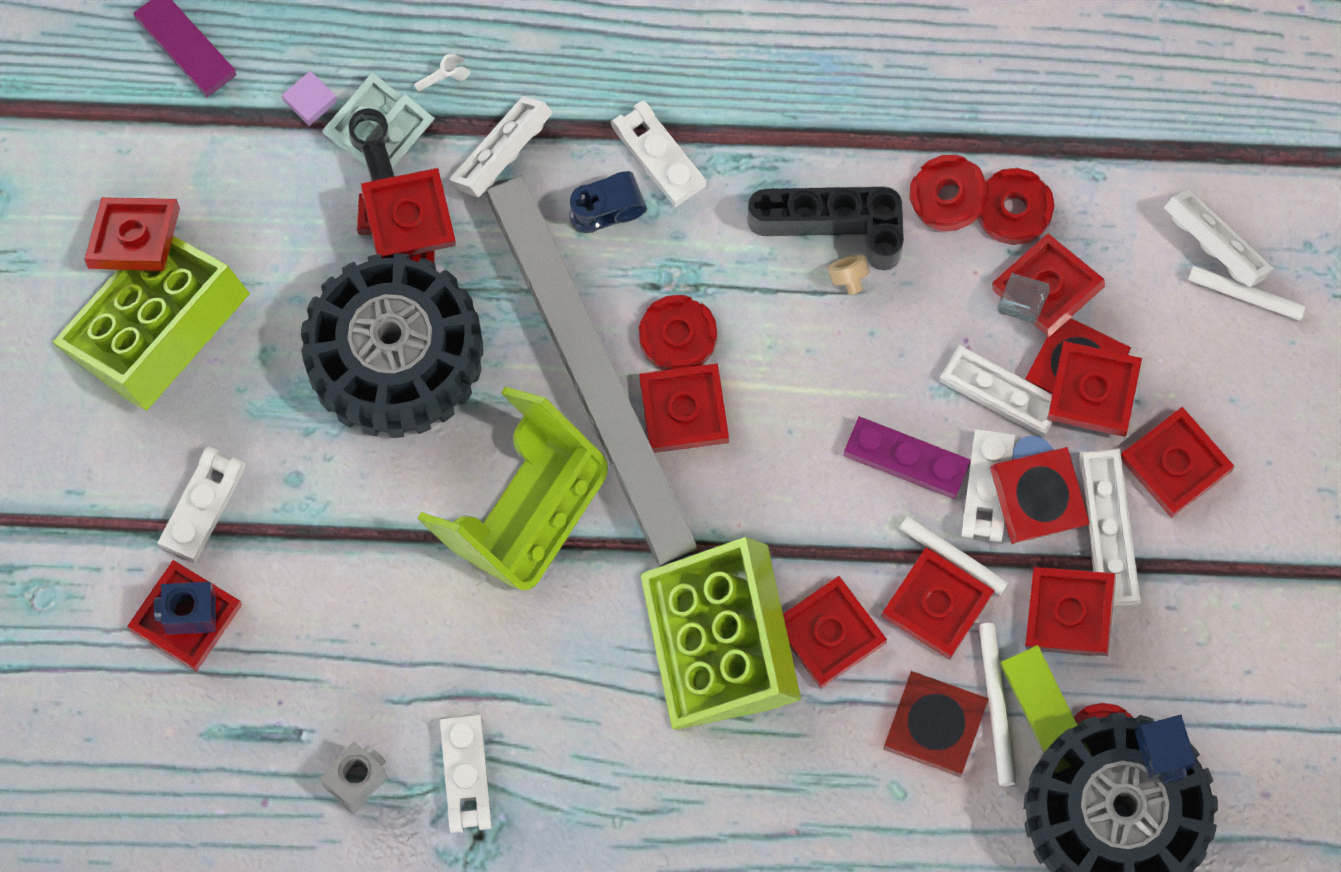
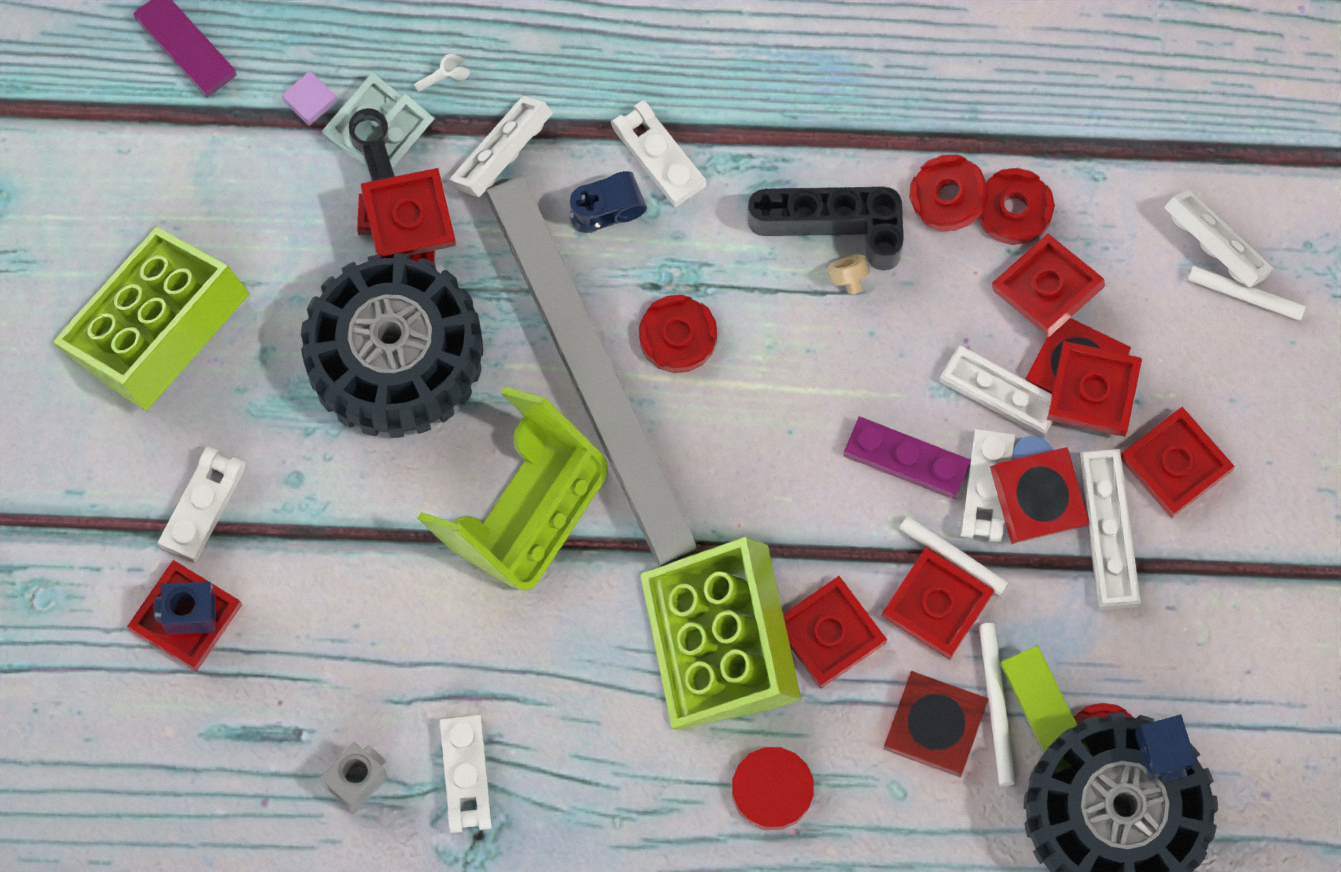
(132, 234): red tile -> none
(684, 408): red tile -> none
(772, 788): none -> red tile
(1023, 298): clear light blue tile -> none
(1071, 611): red tile -> none

